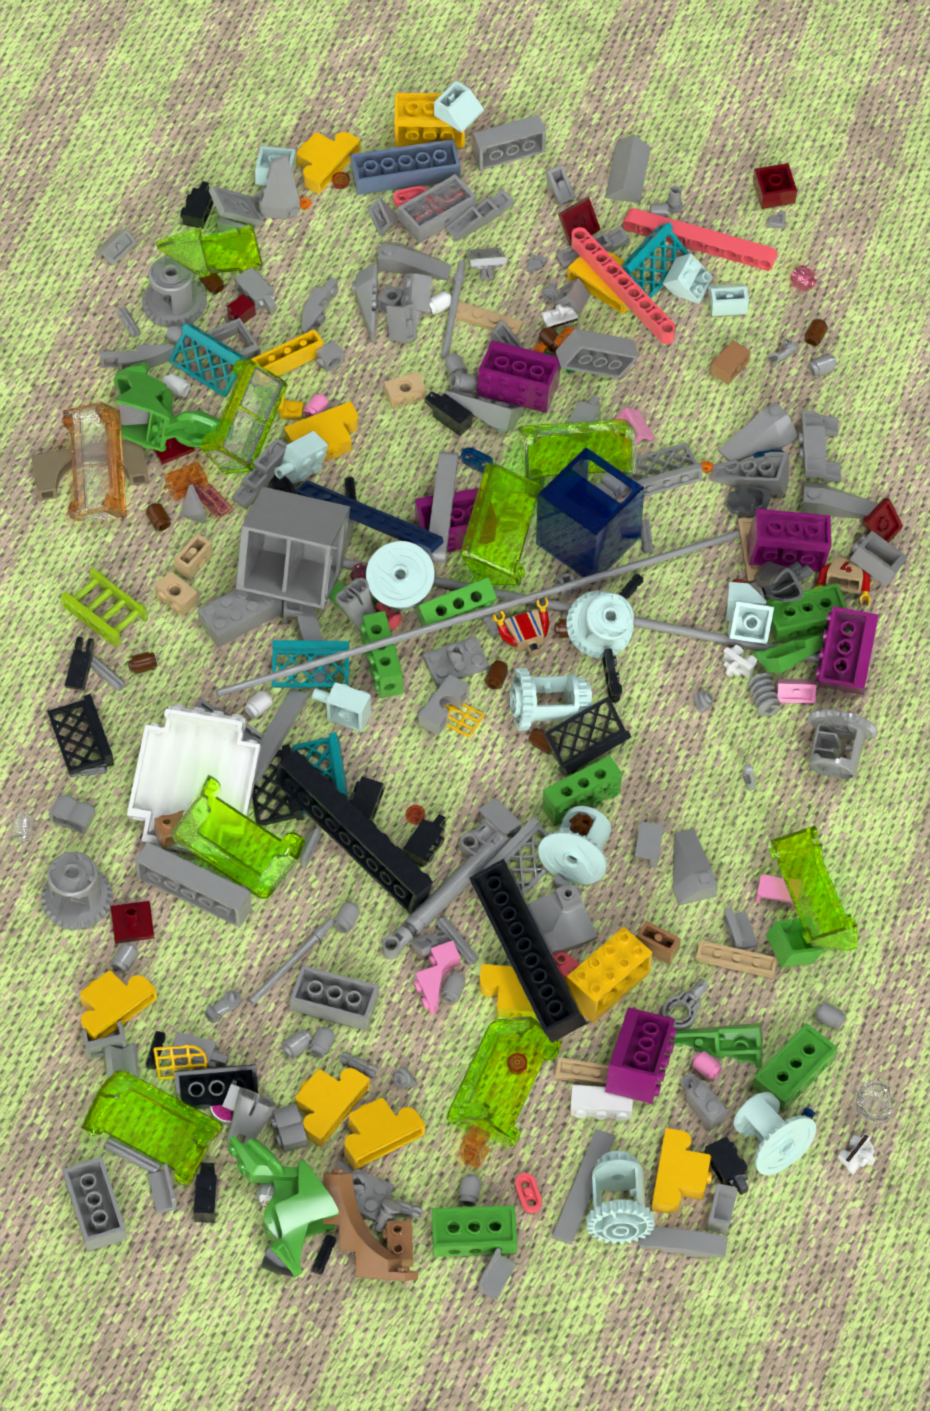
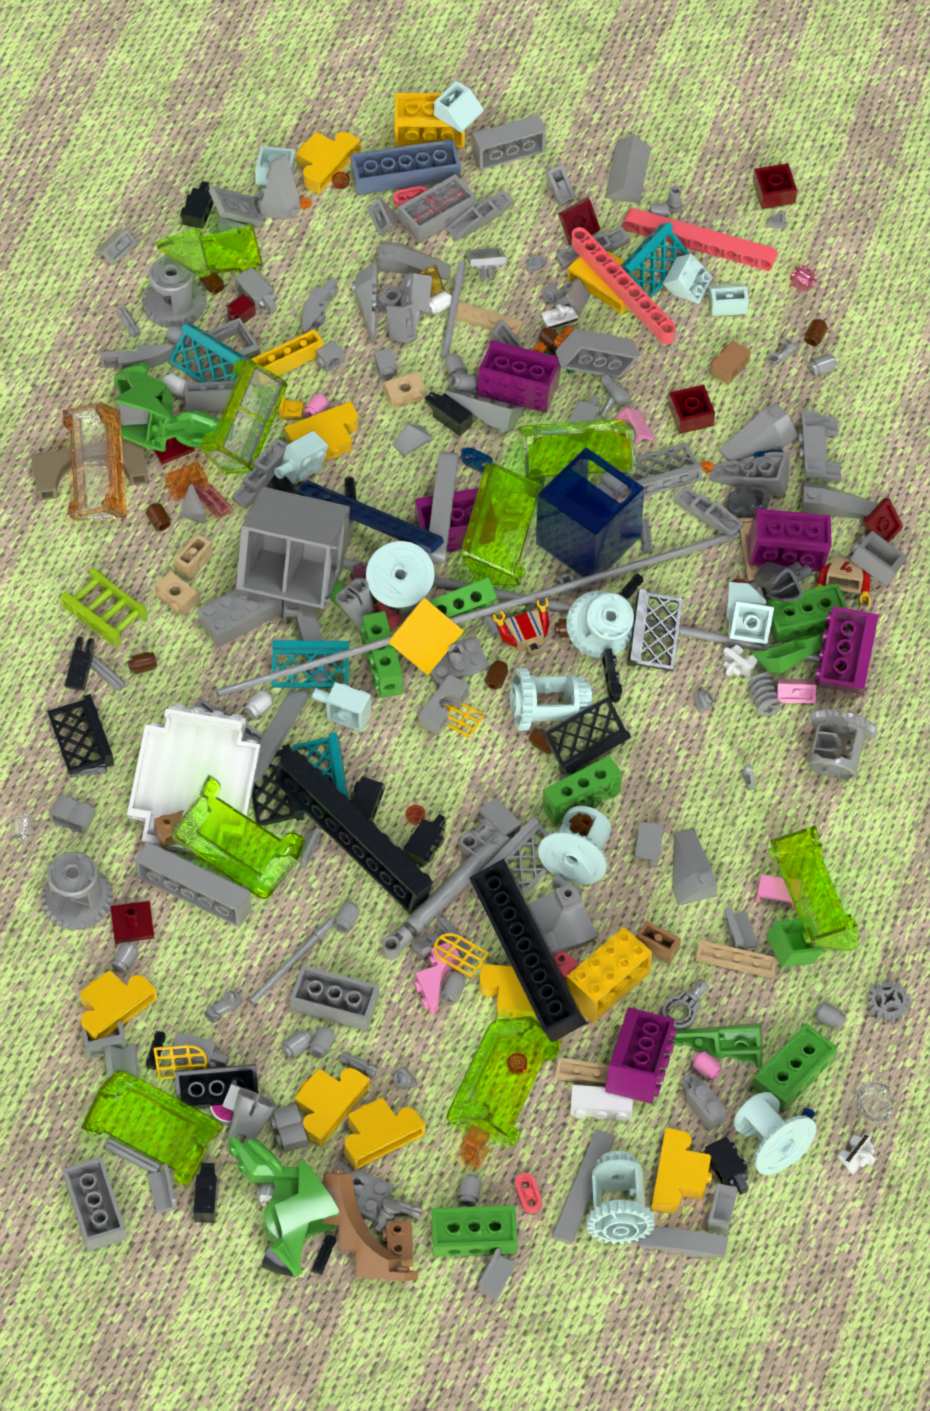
(208, 395): none -> light grey brick
(385, 363): none -> light grey brick
(411, 439): none -> light grey slope
(425, 636): none -> yellow piece
(437, 284): none -> clear yellow tile
(462, 960): none -> yellow window
(616, 394): none -> light grey piece
(638, 630): none -> fence
(691, 409): none -> dark red brick
(708, 512): none -> light grey slope
(893, 1008): none -> light grey gear

